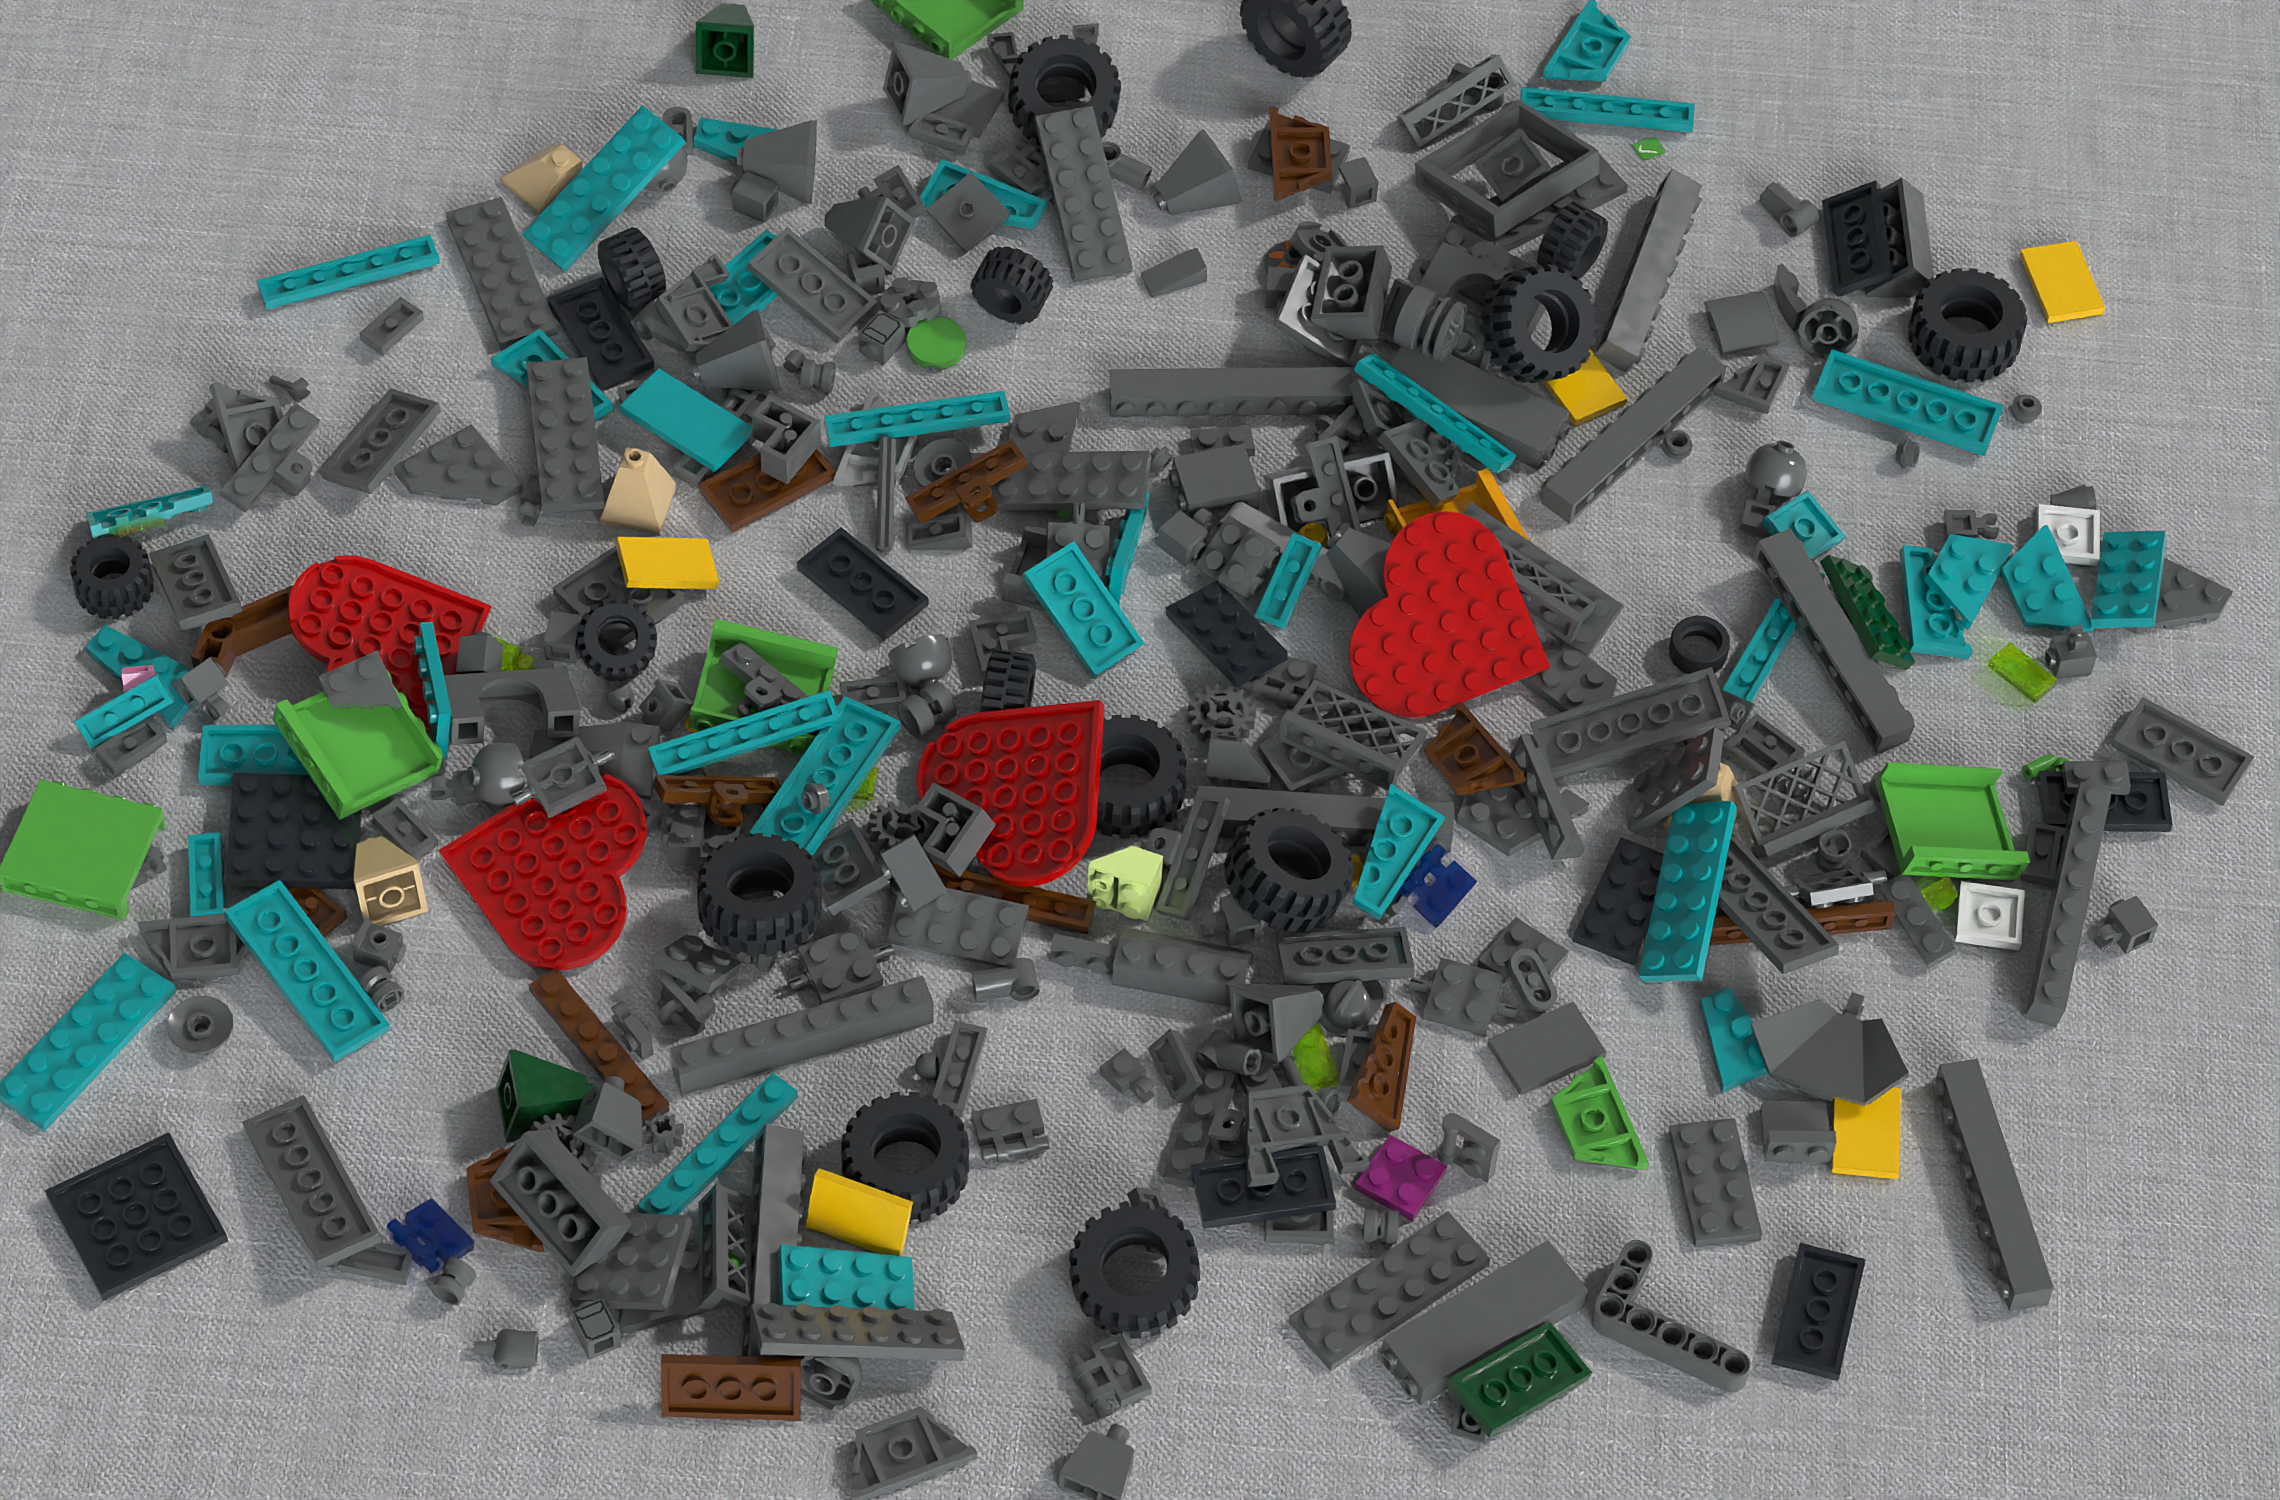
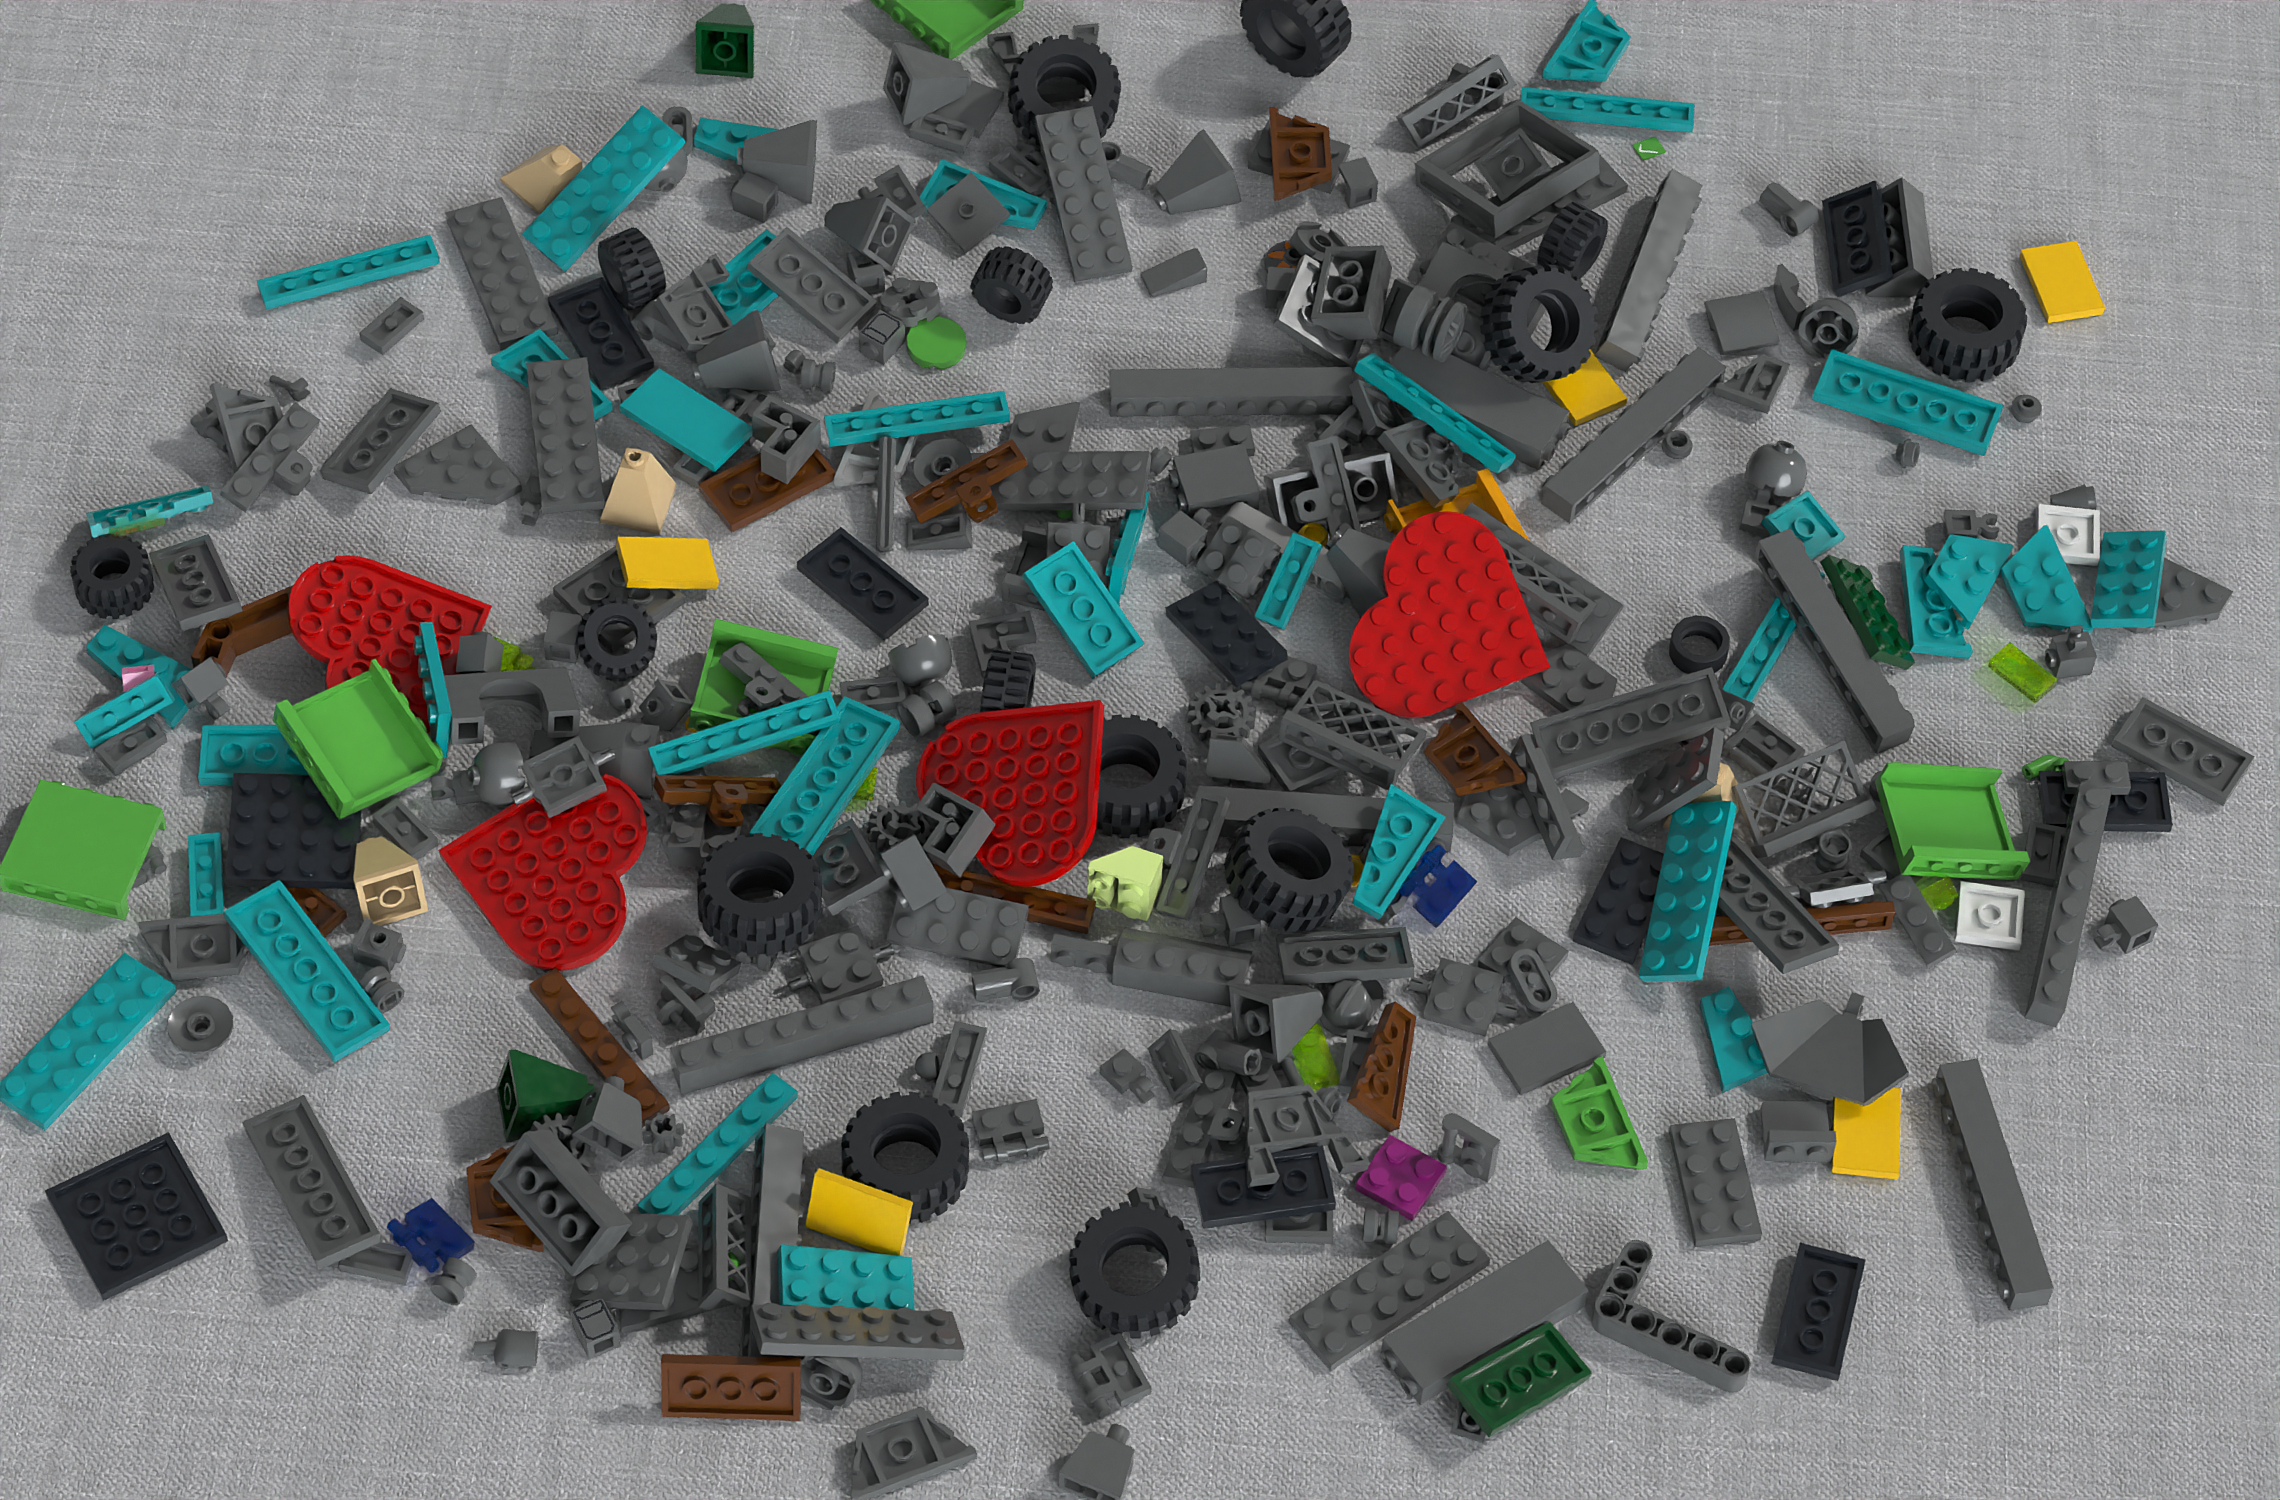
(360, 684): dark grey wing -> none
(815, 798): dark grey plate -> none

